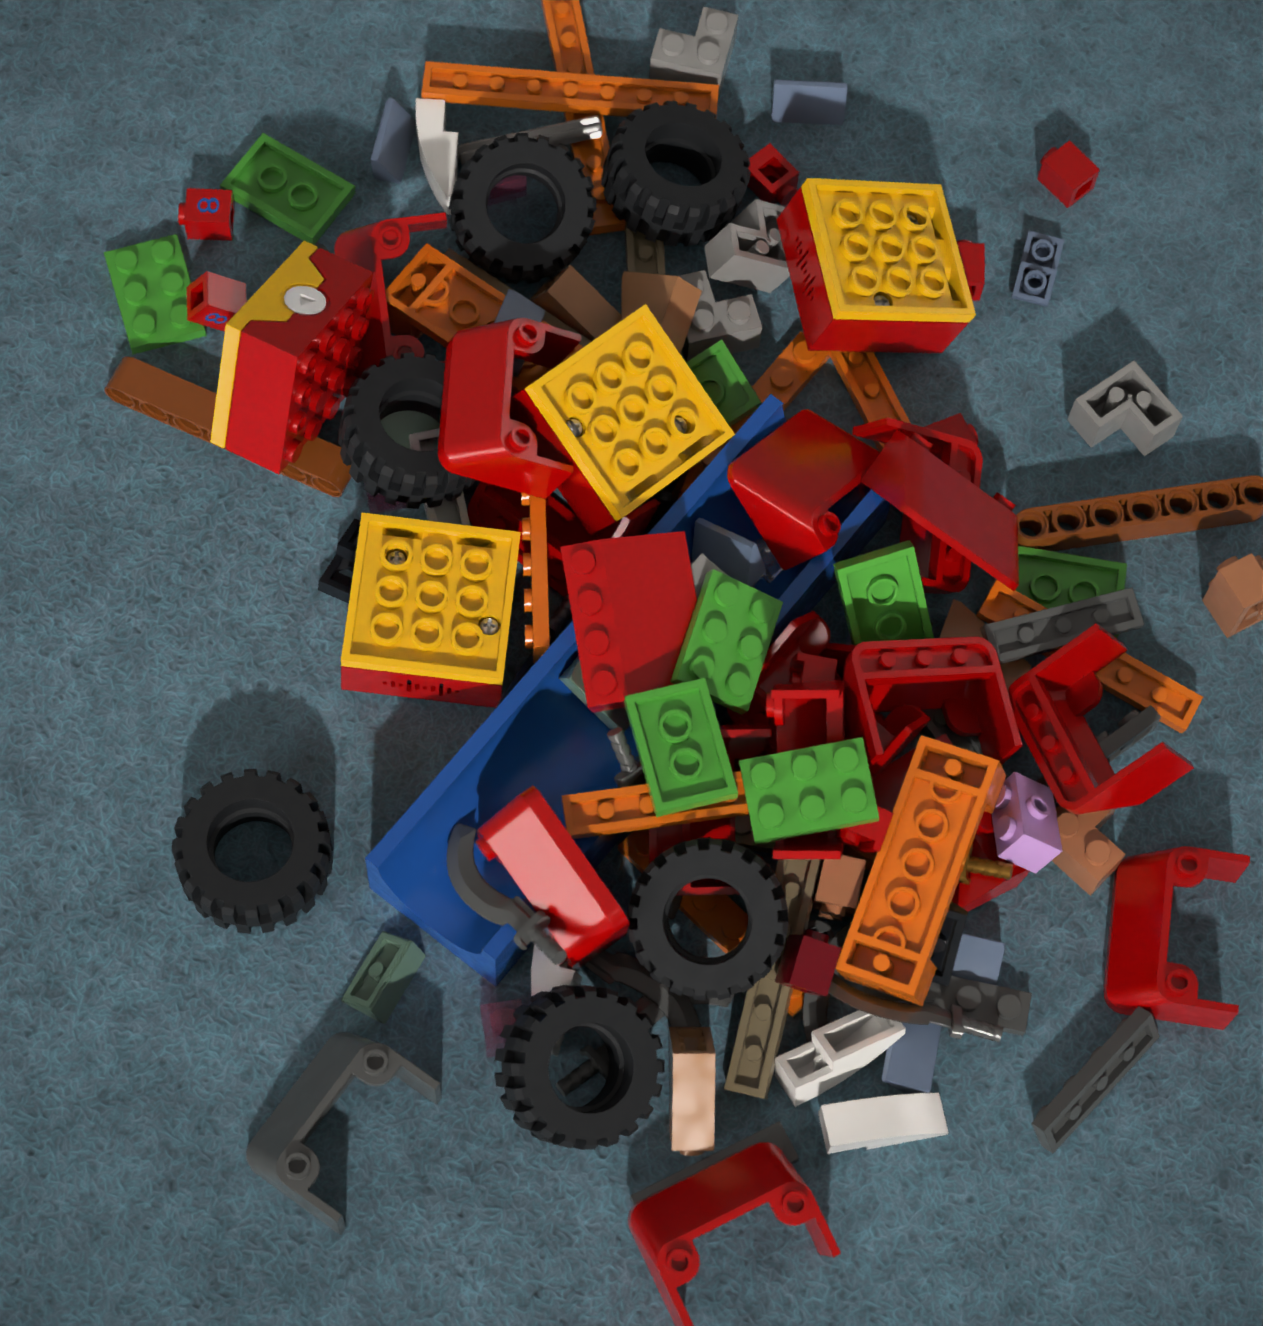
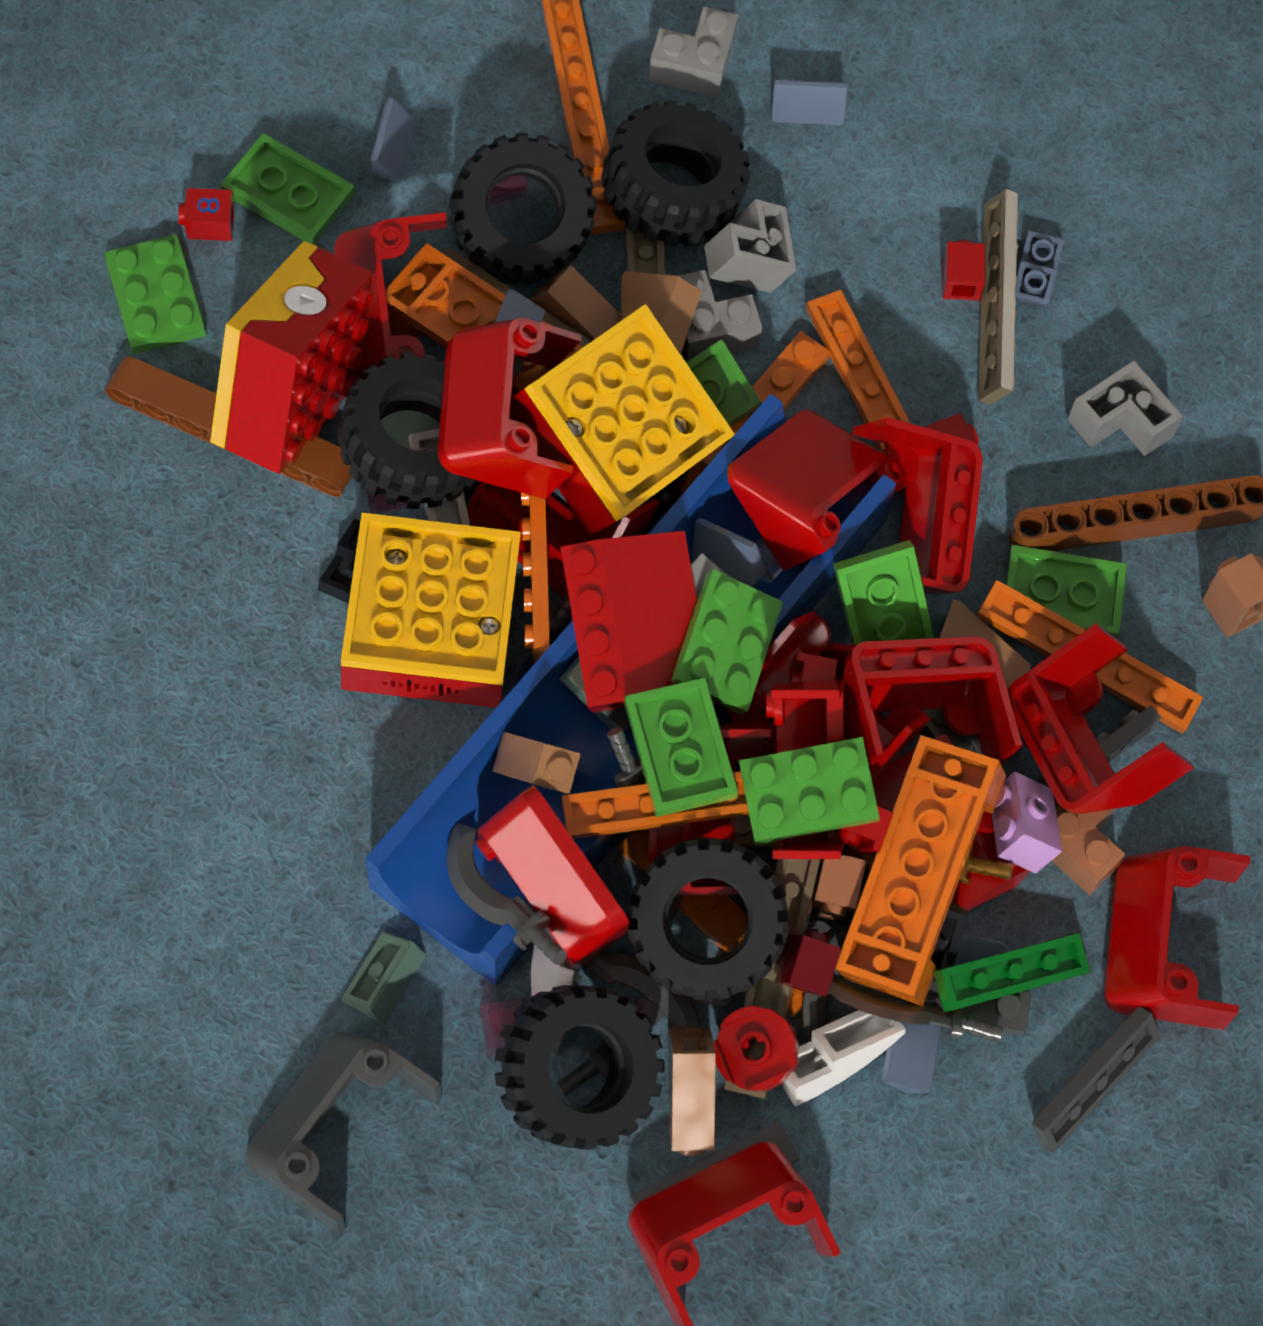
(214, 300): red brick -> none
(245, 801): black tyre -> none
(437, 149): white slope -> none
(536, 762): none -> medium nougat slope
(558, 90): orange plate -> none
(562, 133): light grey axle -> none
(734, 1039): none -> red plate
(771, 167): red brick -> none
(875, 266): yellow piece -> none
(881, 1121): white slope -> none
(948, 505): red windscreen -> none
(998, 298): none -> dark tan plate
(1011, 972): none -> green plate
(1059, 625): dark grey plate -> none
(1067, 173): red brick -> none

